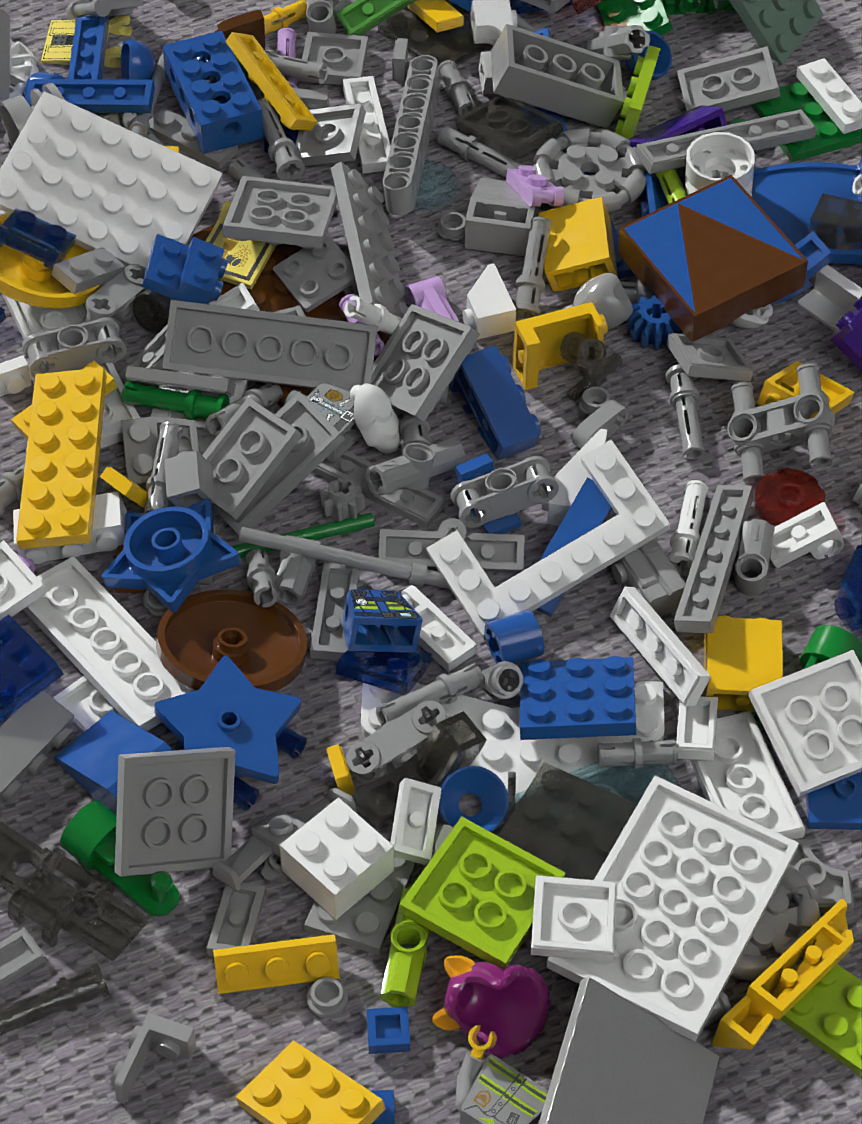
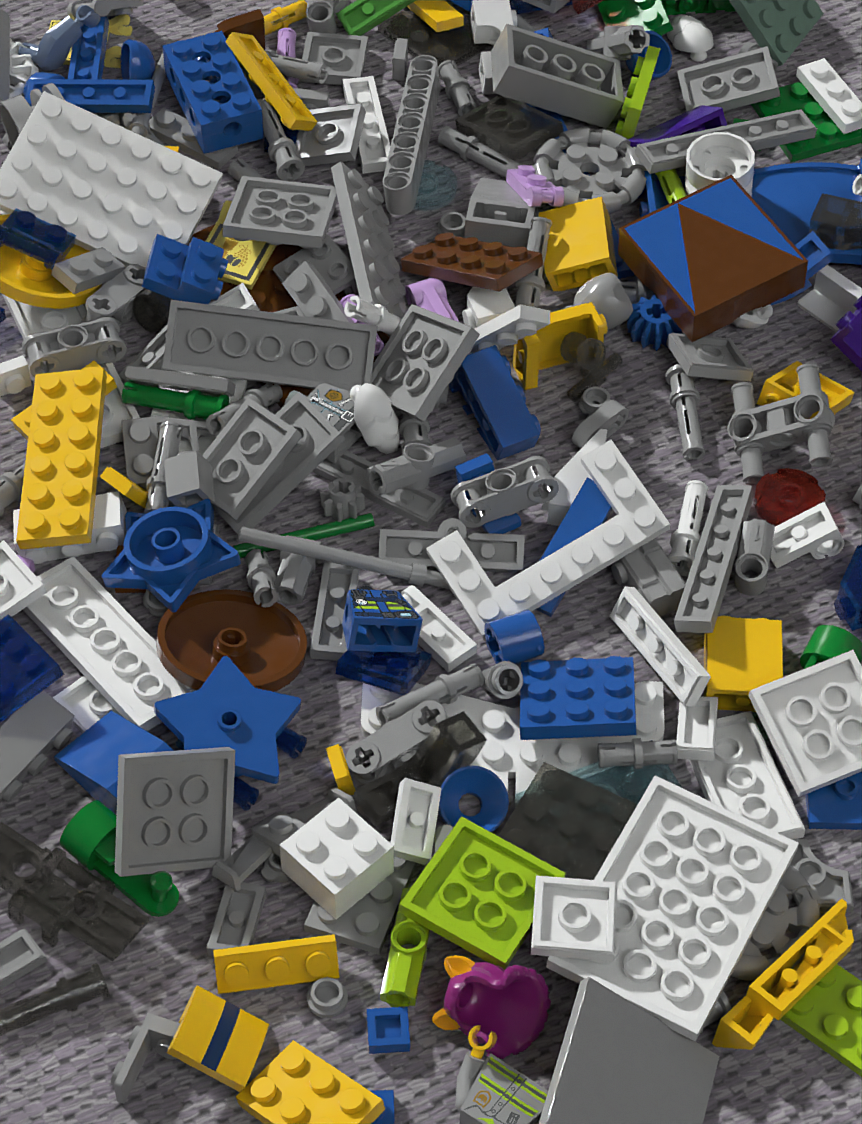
(59, 39): none -> sand blue arm
(218, 1039): none -> yellow slope
(314, 294): none -> light grey plate
(472, 262): none -> reddish brown plate
(511, 327): none -> white plate
(691, 36): none -> white arm

